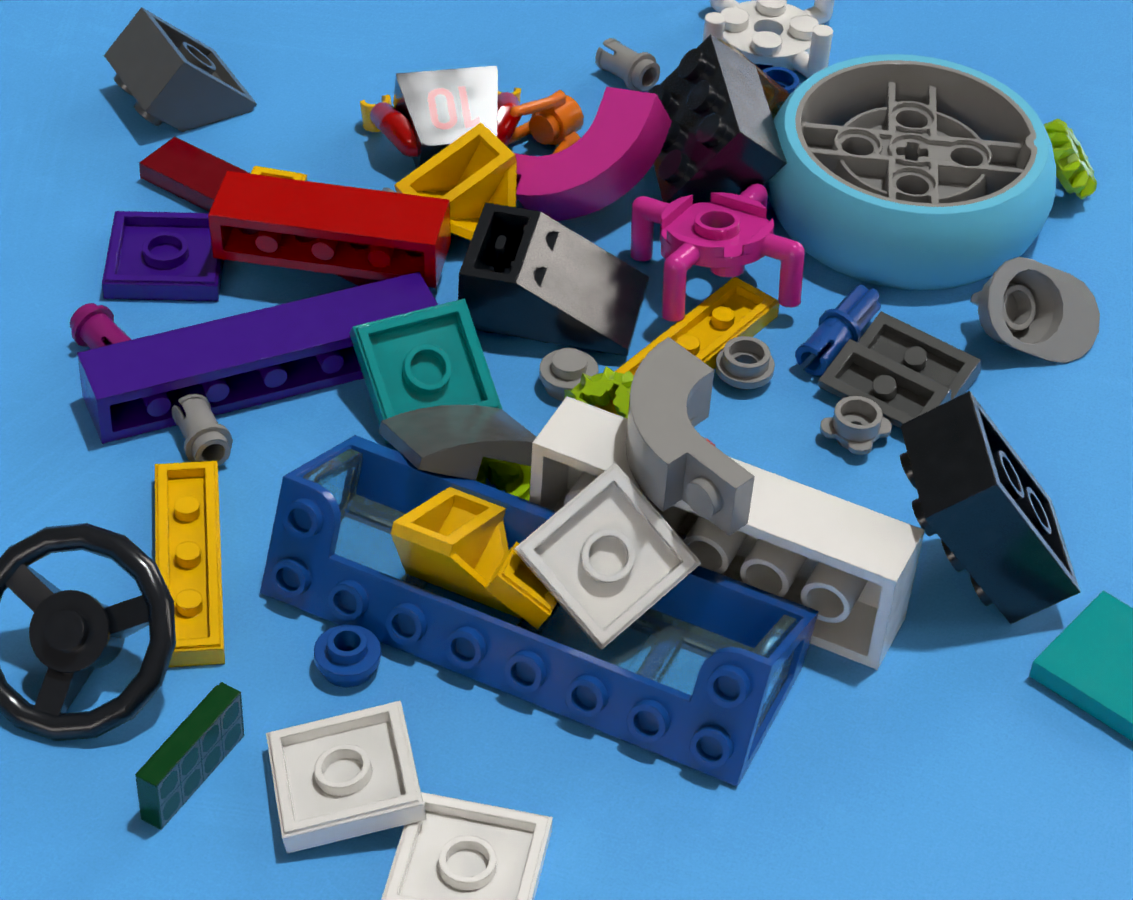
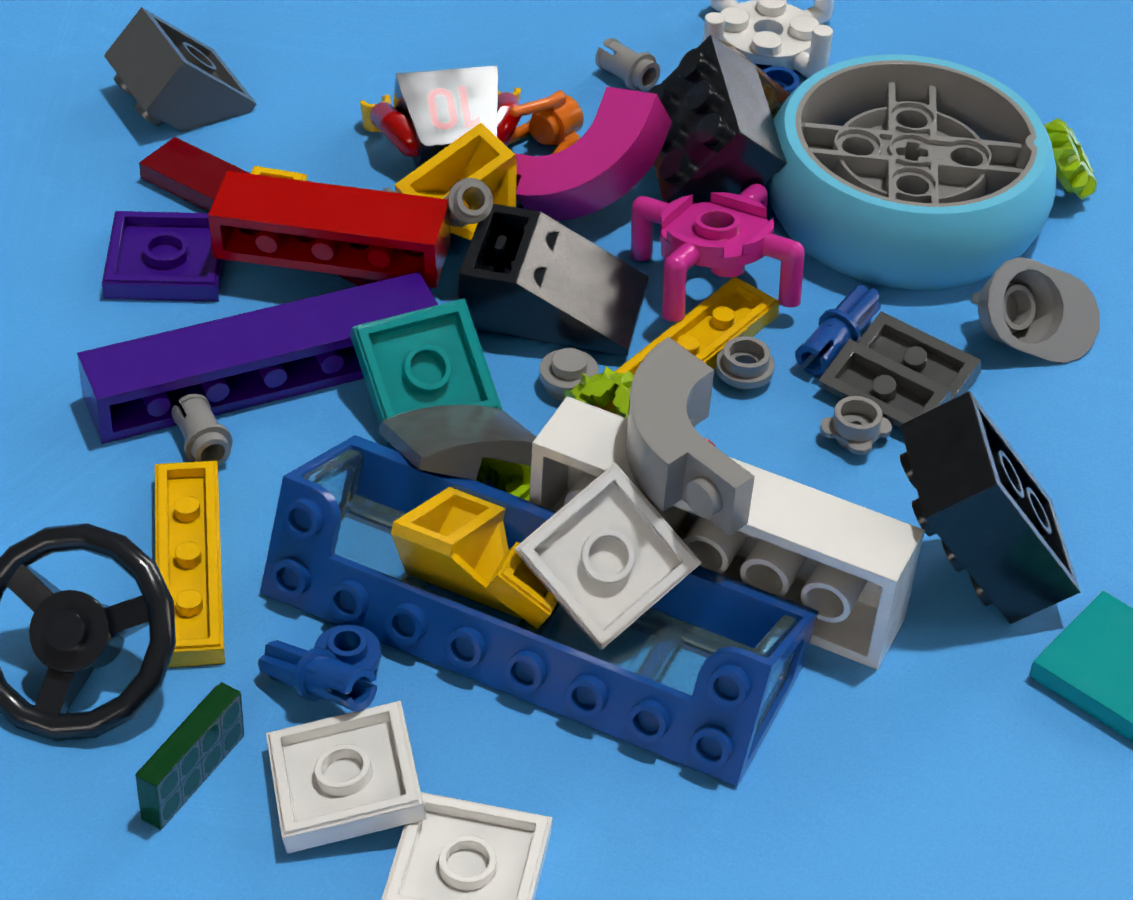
(95, 327): magenta pin -> none
(319, 675): none -> blue axle
(477, 197): none -> light grey pin

